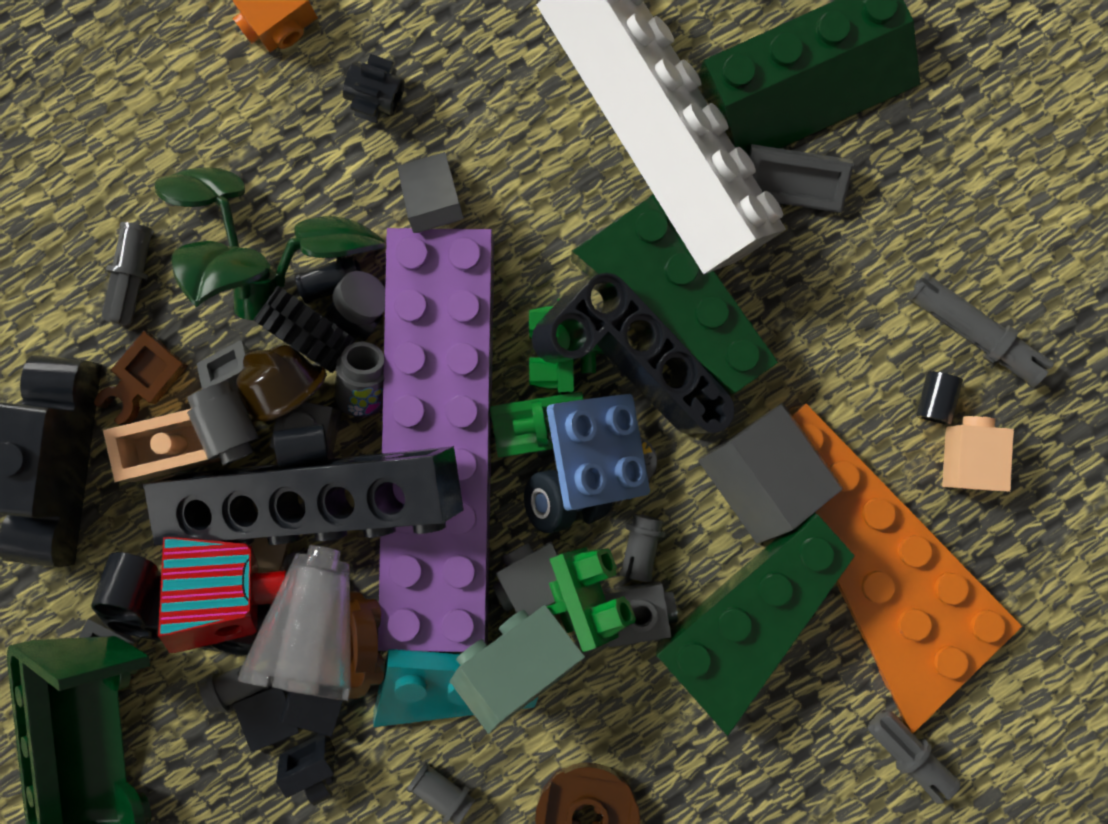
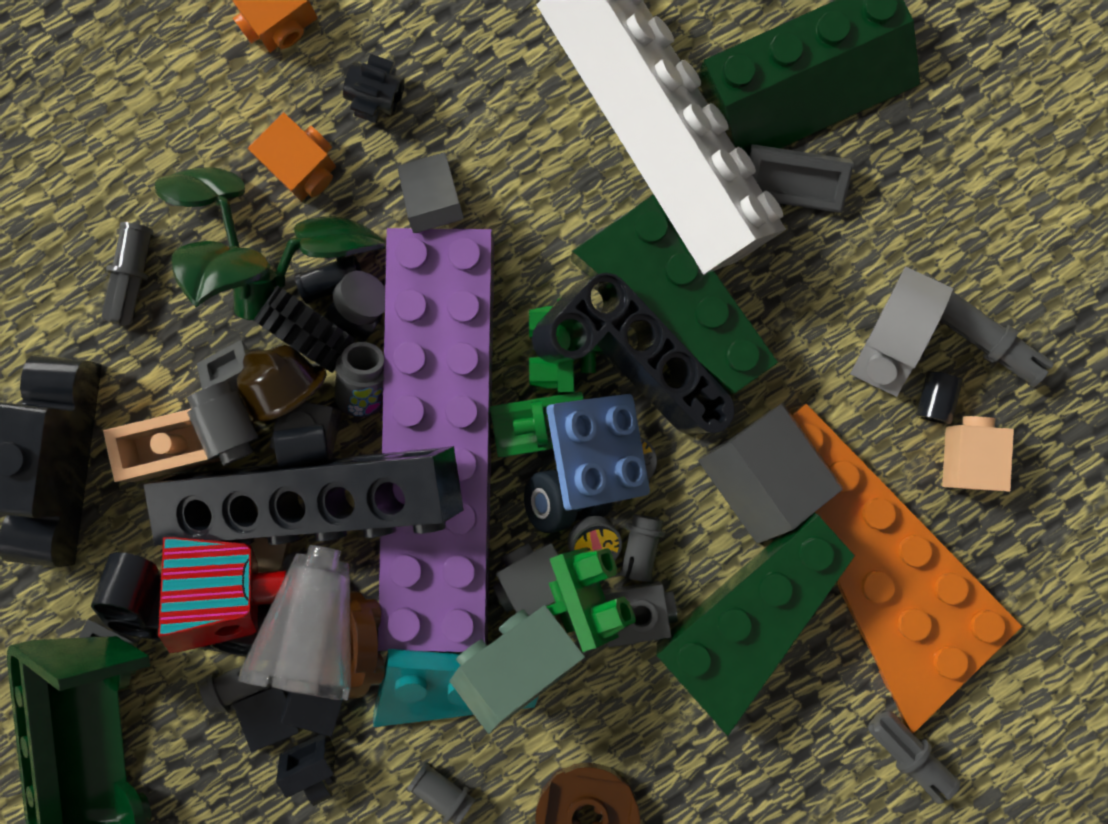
(145, 373): reddish brown plate -> none
(295, 157): none -> orange brick
(595, 534): none -> tile
(902, 331): none -> light grey brick

